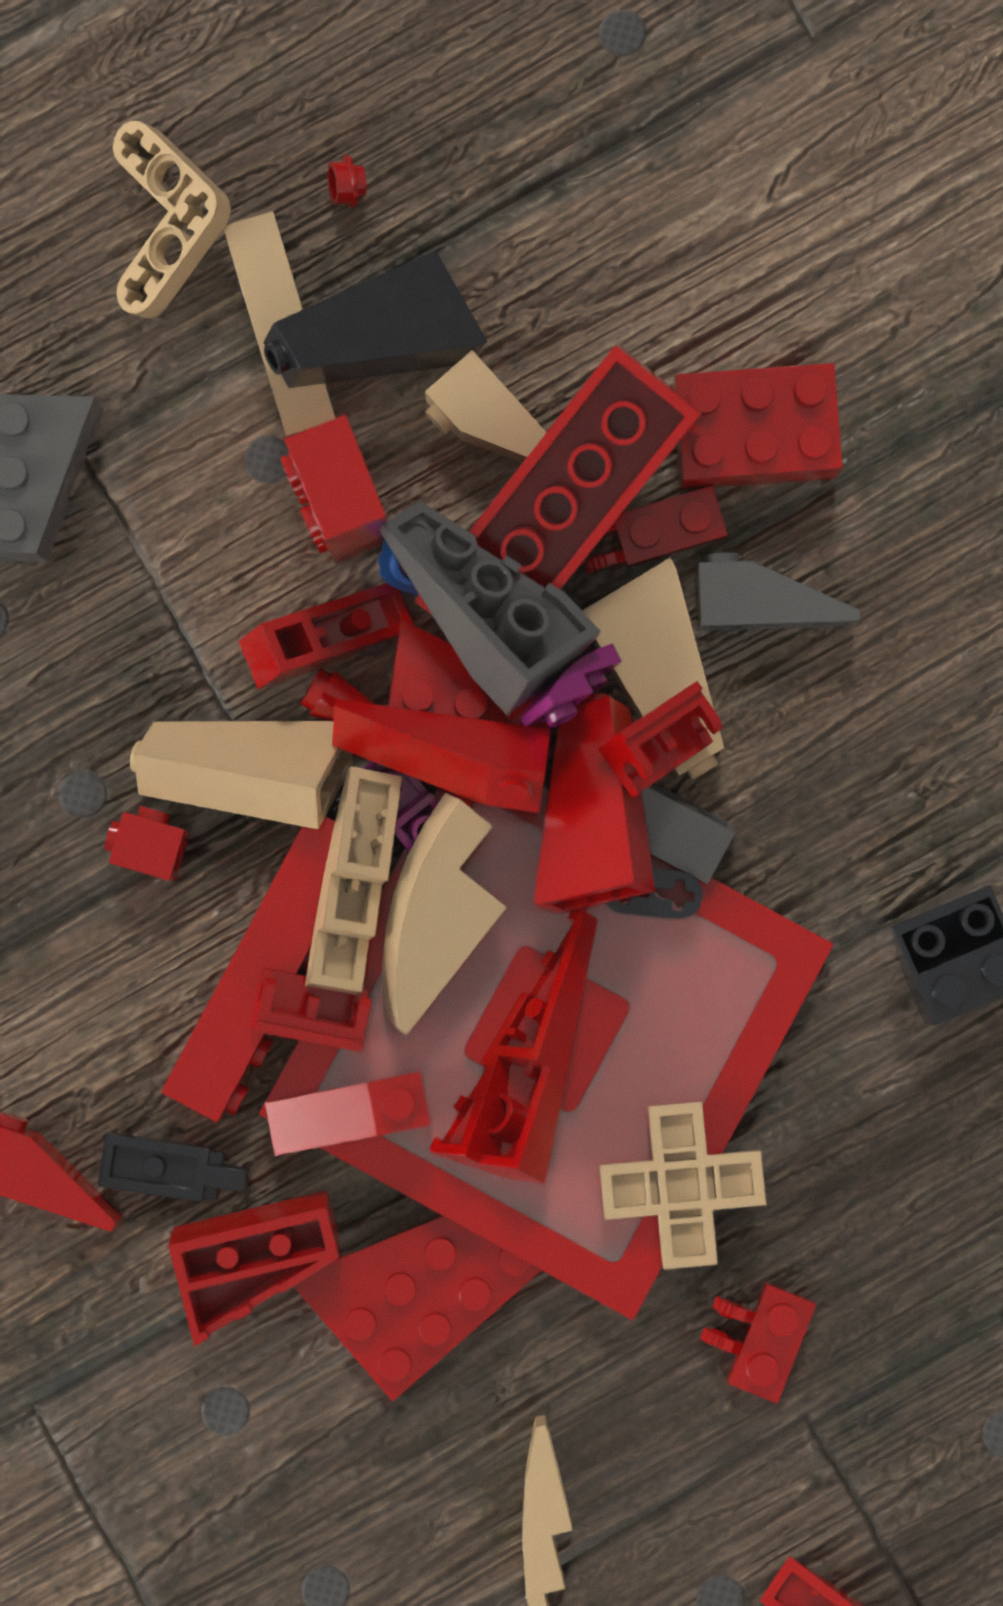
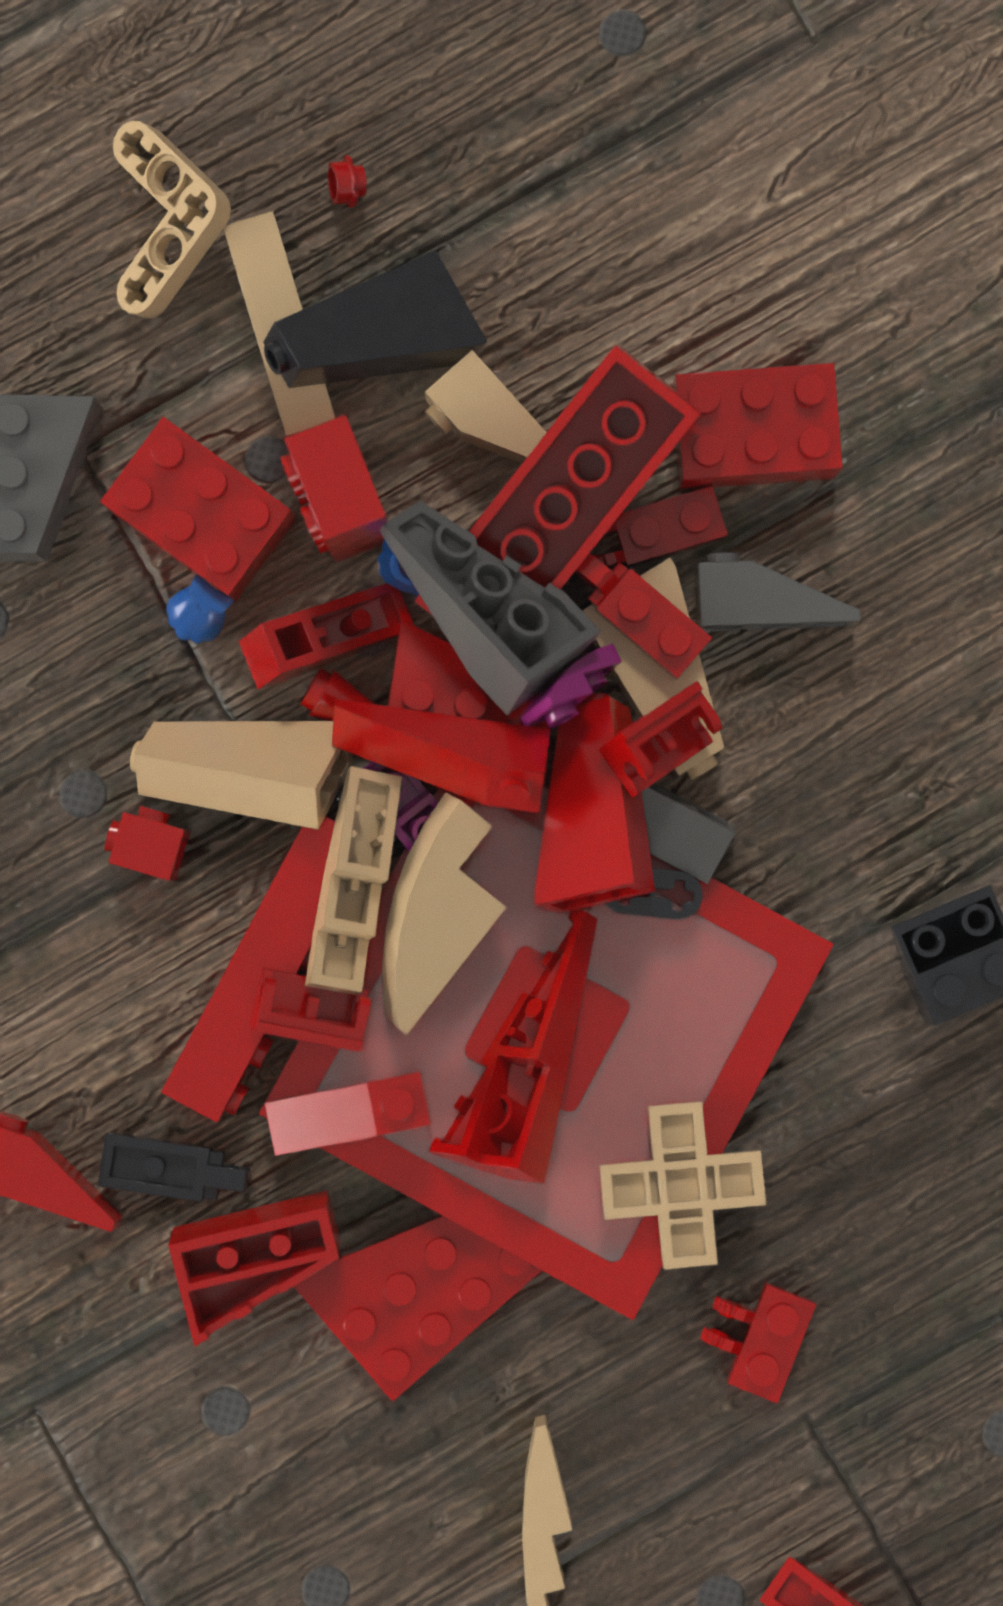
(198, 509): none -> red brick
(198, 611): none -> blue animal
(643, 615): none -> red hinge

